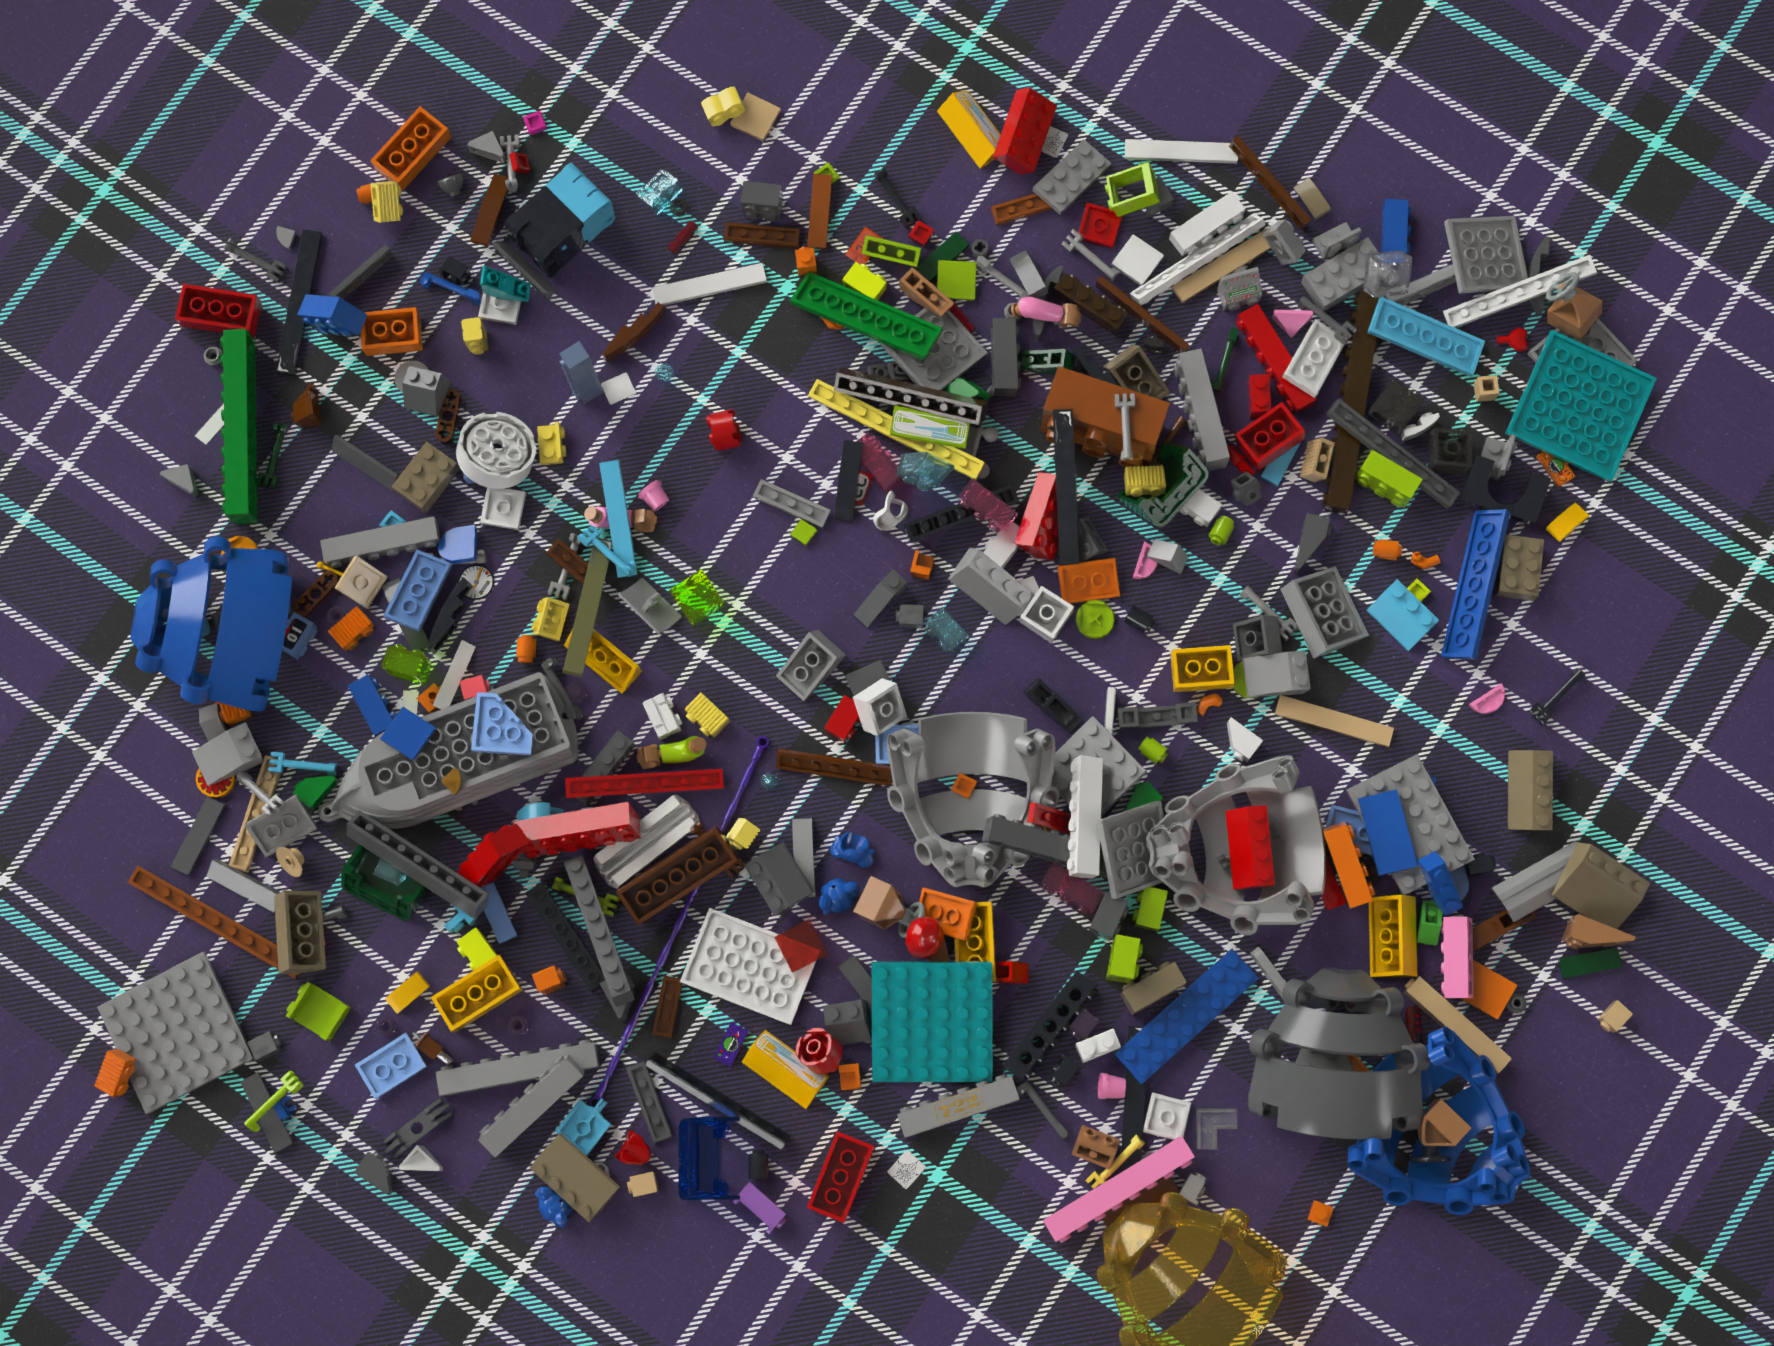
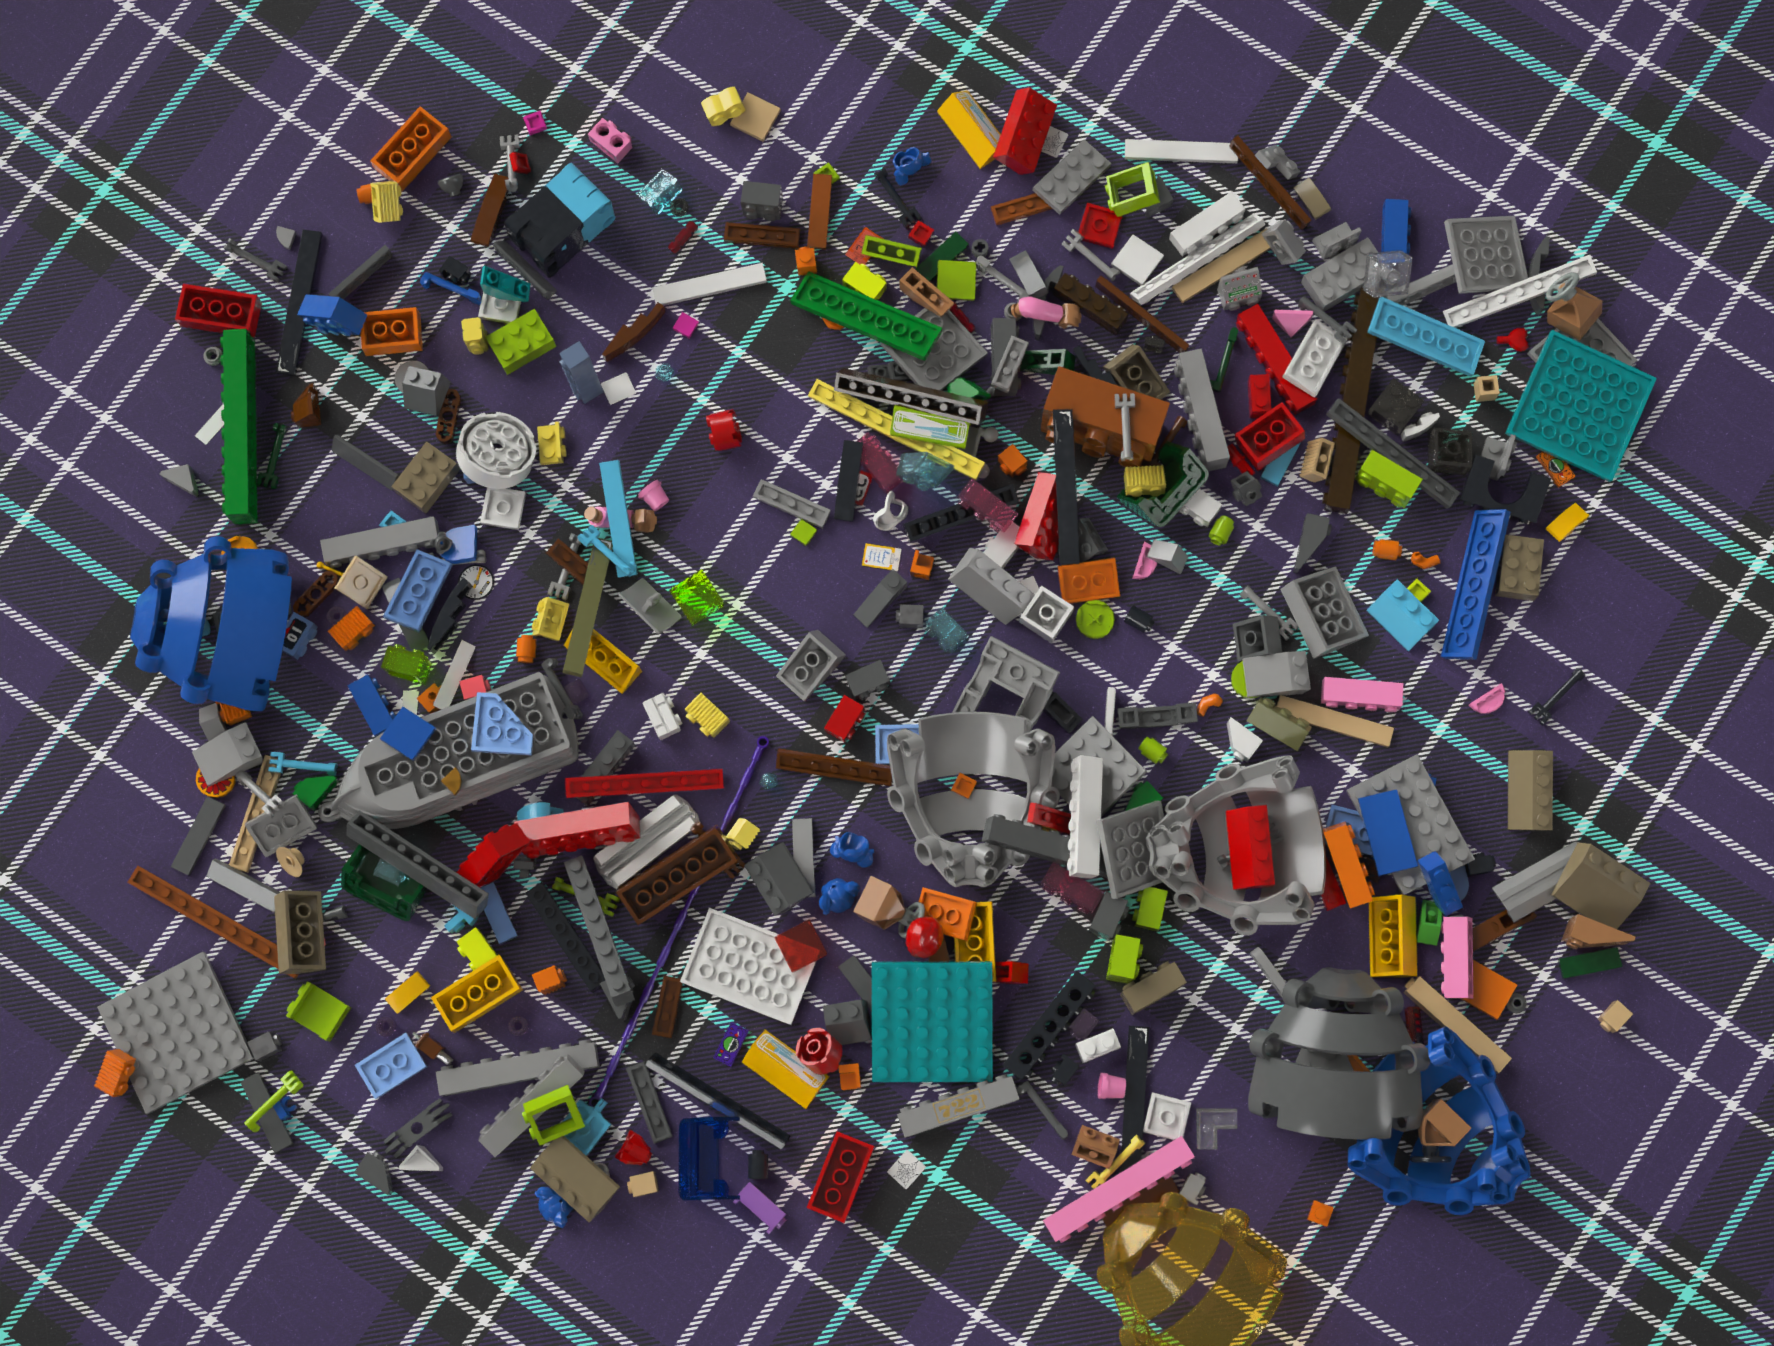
(441, 548): none -> dark grey plate
(487, 147): light grey slope -> none
(520, 341): none -> lime brick
(548, 1101): none -> lime window
(607, 142): none -> bright pink brick
(676, 752): piece -> none
(685, 325): none -> dark pink tile
(879, 706): white brick -> none
(881, 557): none -> white sticker
(909, 163): none -> blue hair
(1009, 364): none -> light grey tile
(1012, 461): none -> orange brick
(1014, 672): none -> light grey piece
(1186, 1016): blue plate -> none
(1202, 668): yellow brick -> none
(1276, 156): none -> light grey plate
(1279, 723): none -> olive brick
(1362, 693): none -> bright pink brick

